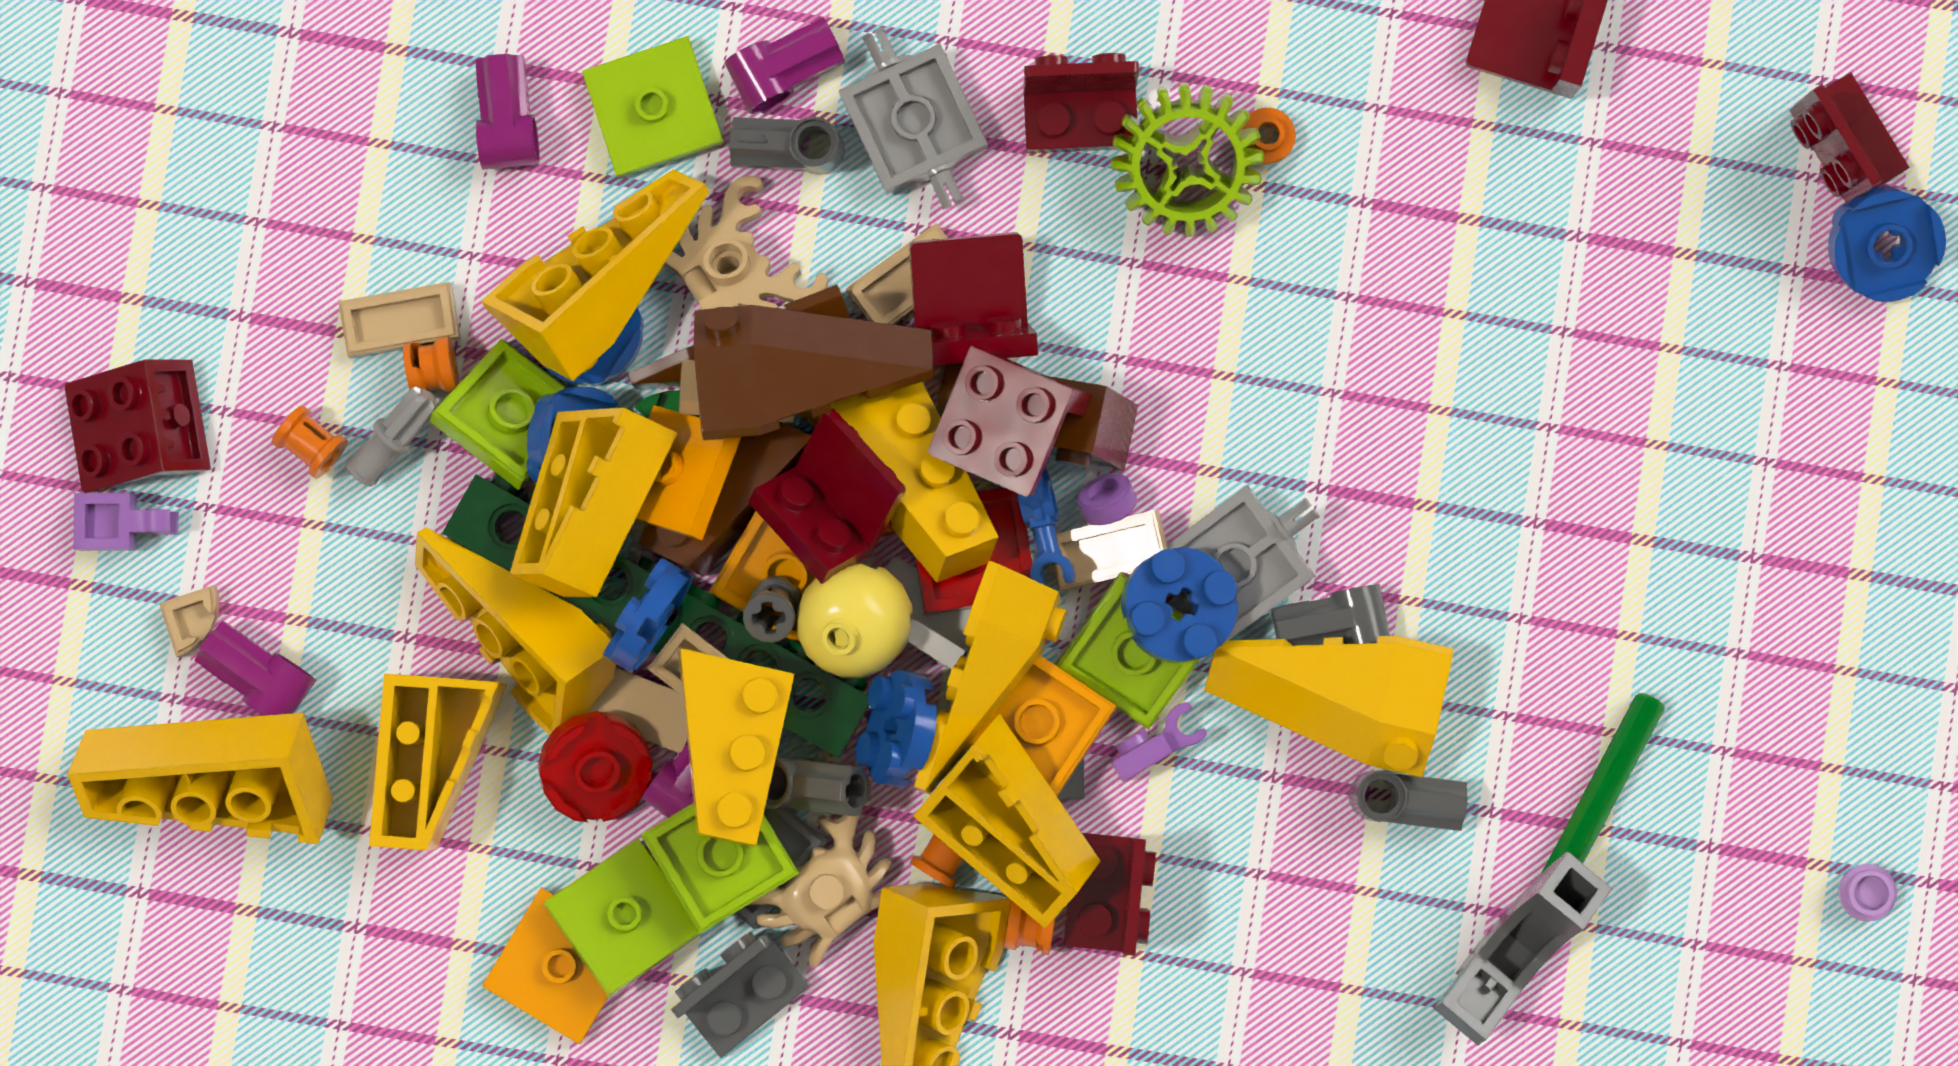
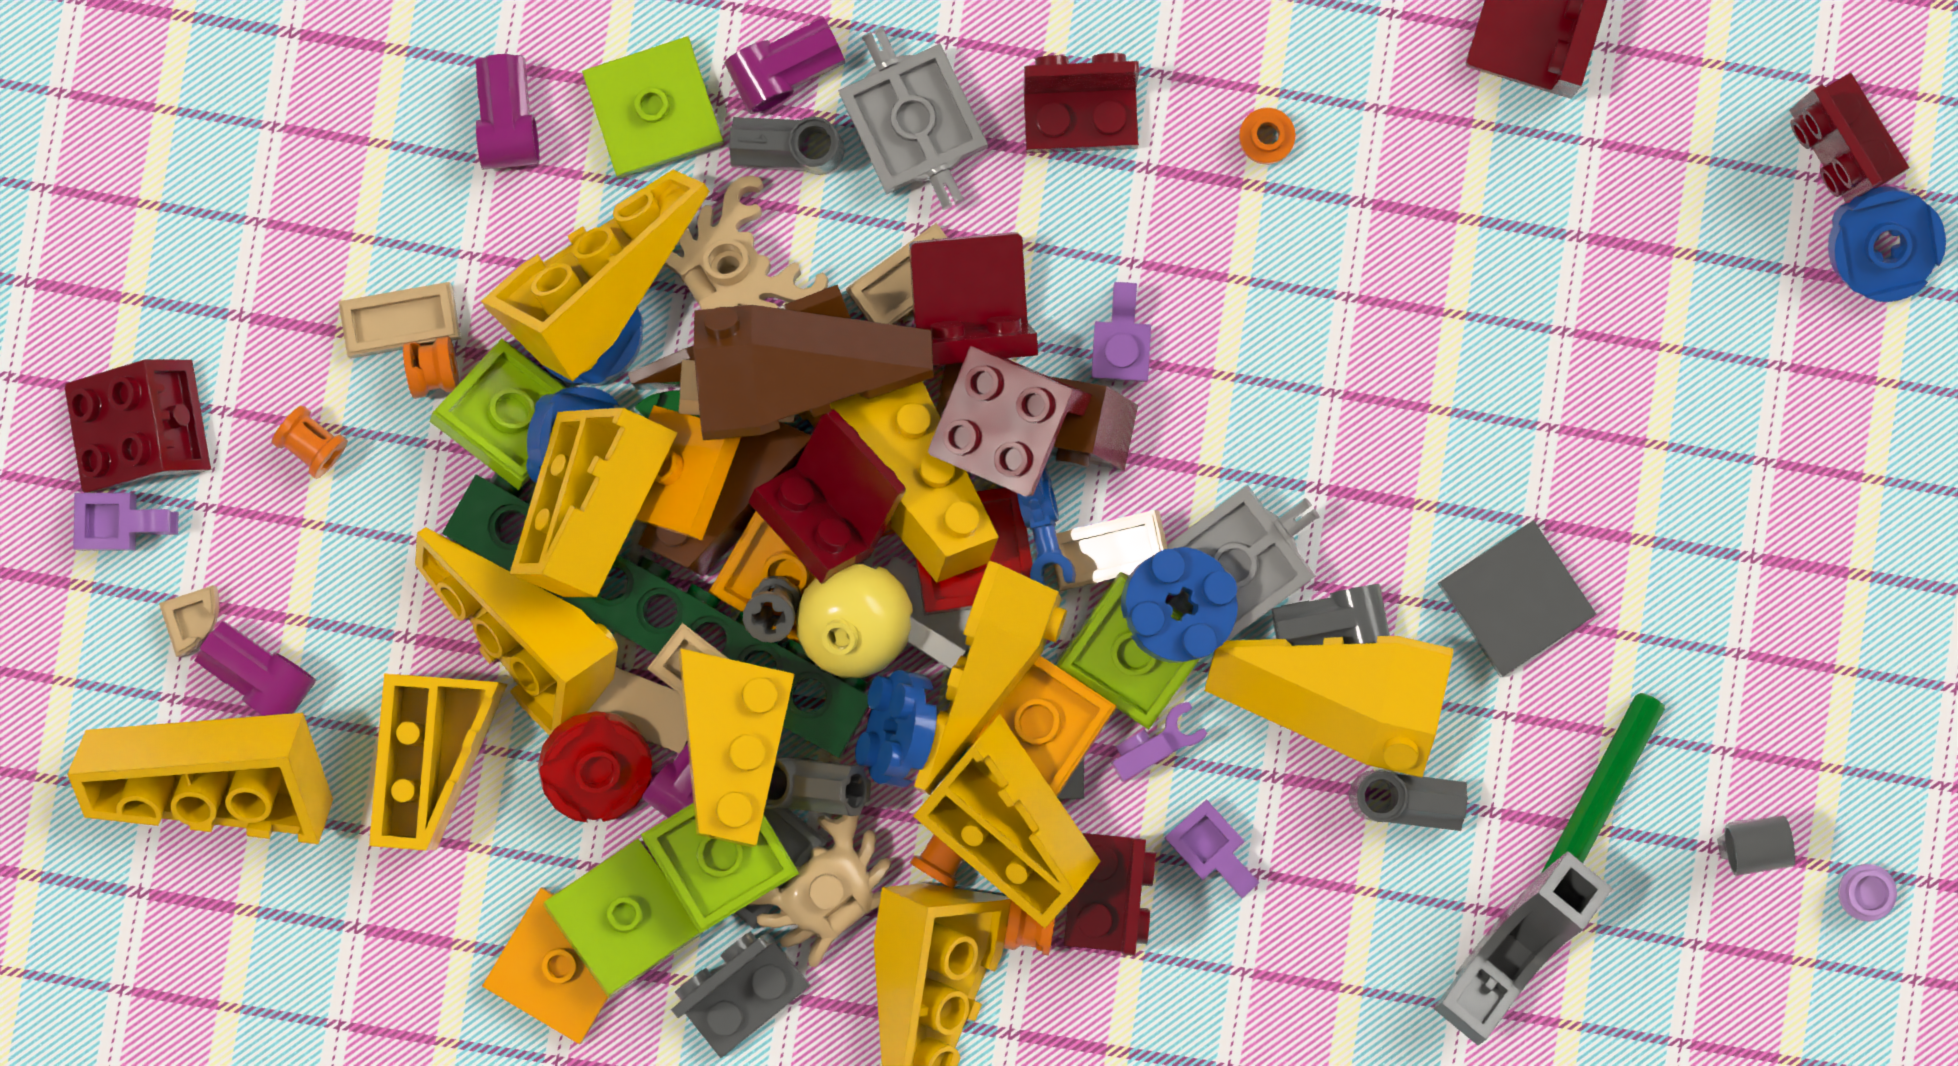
(392, 436): light grey axle -> none
(645, 619): blue plate -> none
(1107, 499): medium lavender tile -> none
(1121, 346): none -> medium lavender plate
(1200, 136): lime gear -> none
(1208, 844): none -> medium lavender plate
(1517, 598): none -> dark grey tile
(1757, 845): none -> dark grey piece

